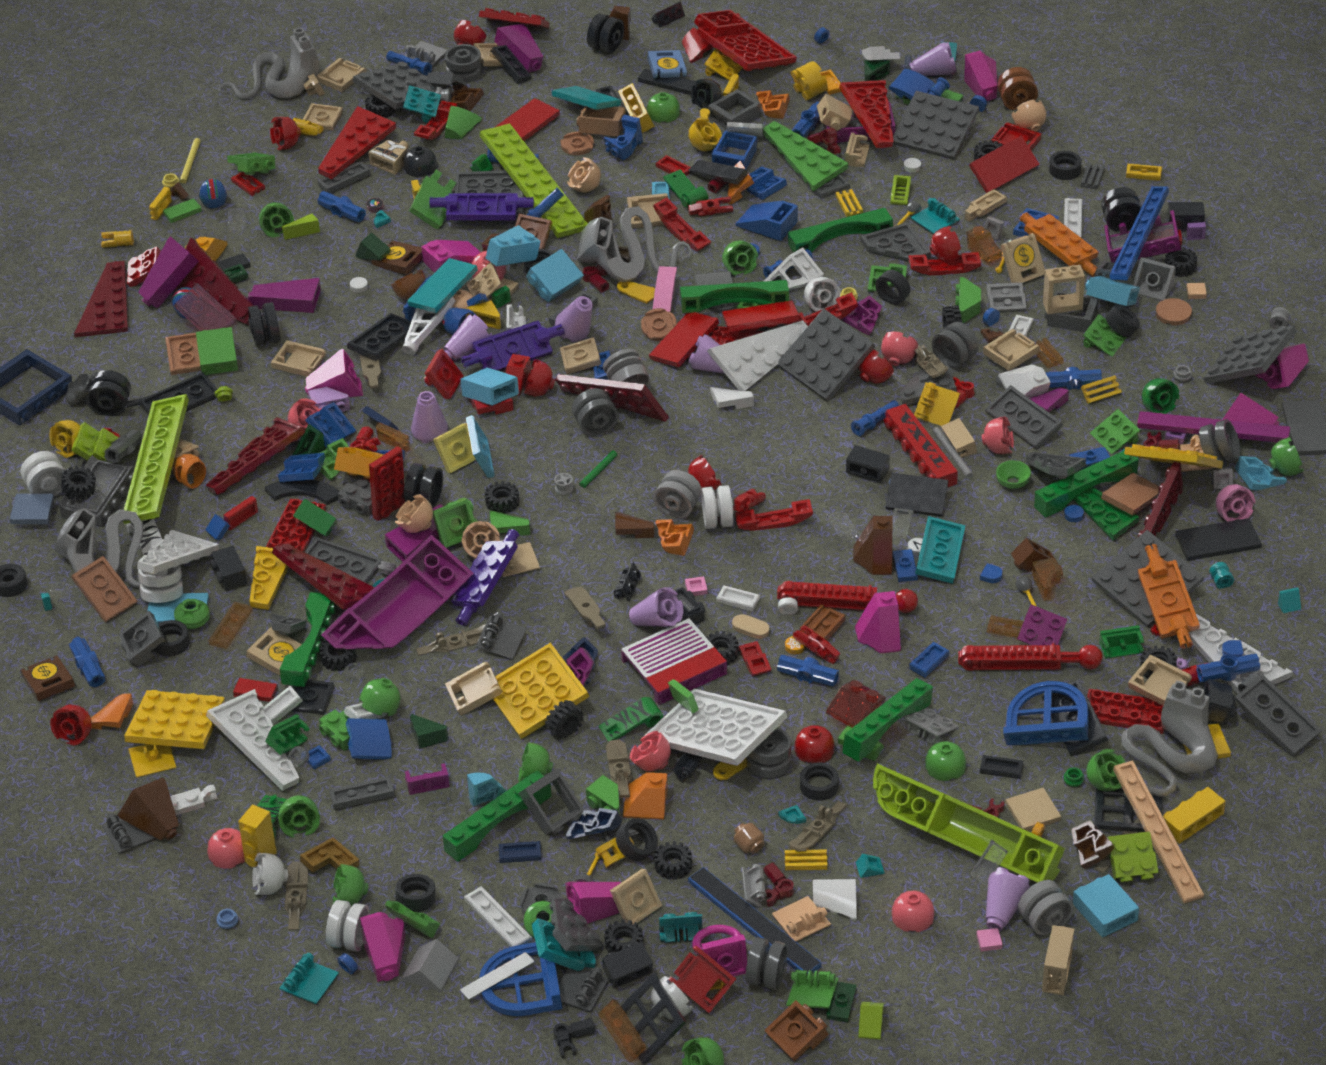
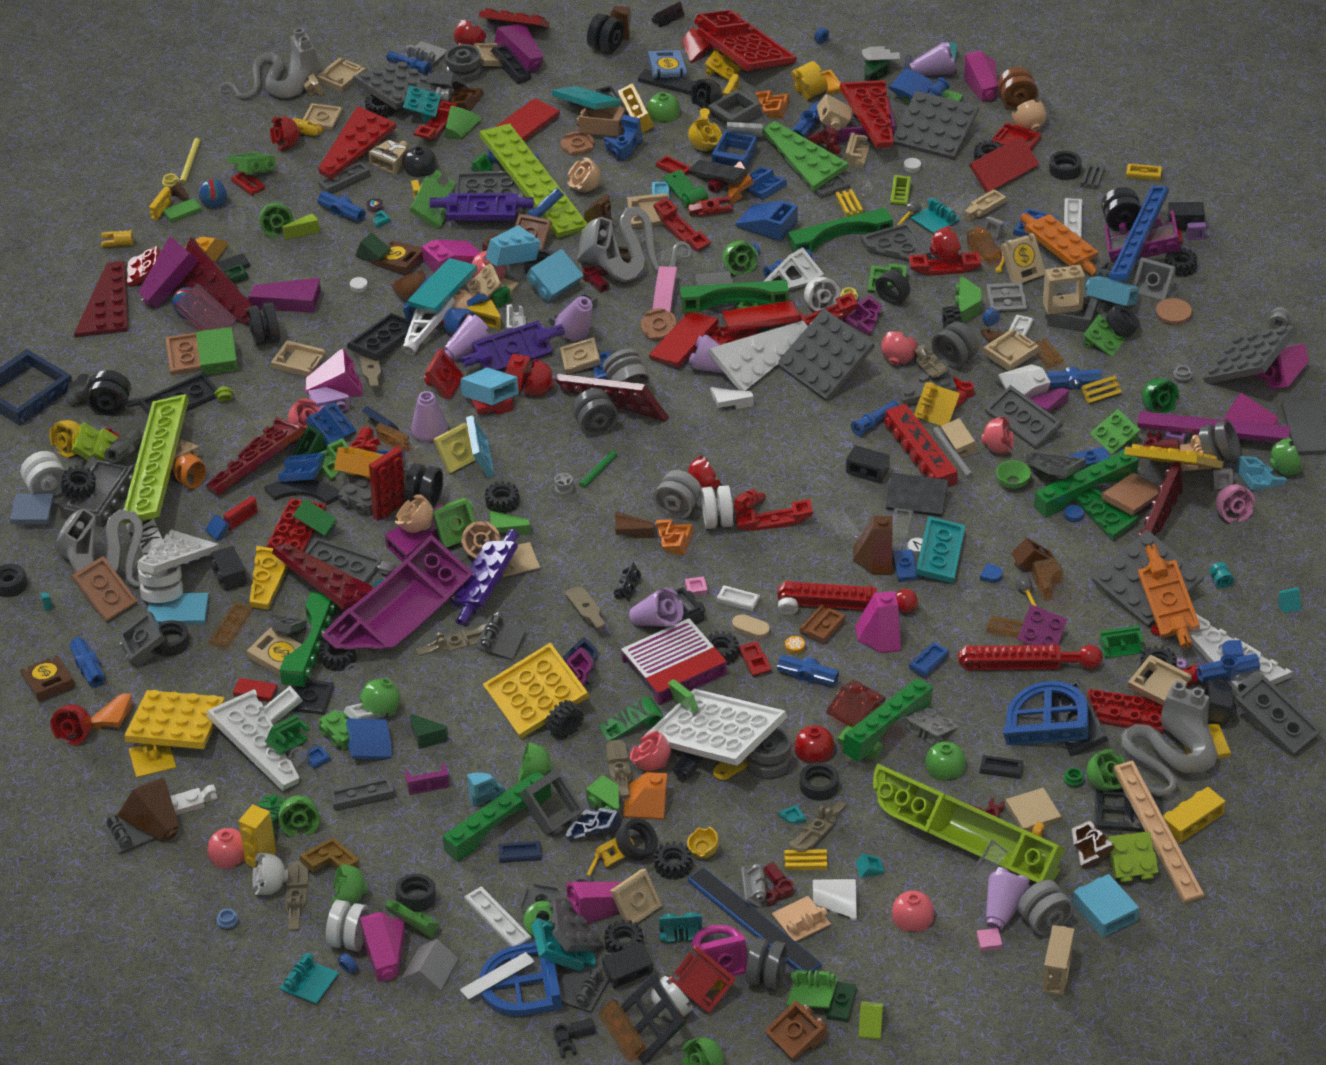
(193, 617): bright green piece -> none
(477, 685): tan container -> none
(637, 291): yellow piece -> none
(703, 840): none -> yellow hair
(749, 838): medium nougat head -> none
(816, 644): red hinge -> none
(875, 369): red cylinder -> none
(979, 101): blue tile -> none
(1196, 291): light nougat tile -> none
(1218, 539): black tile -> none

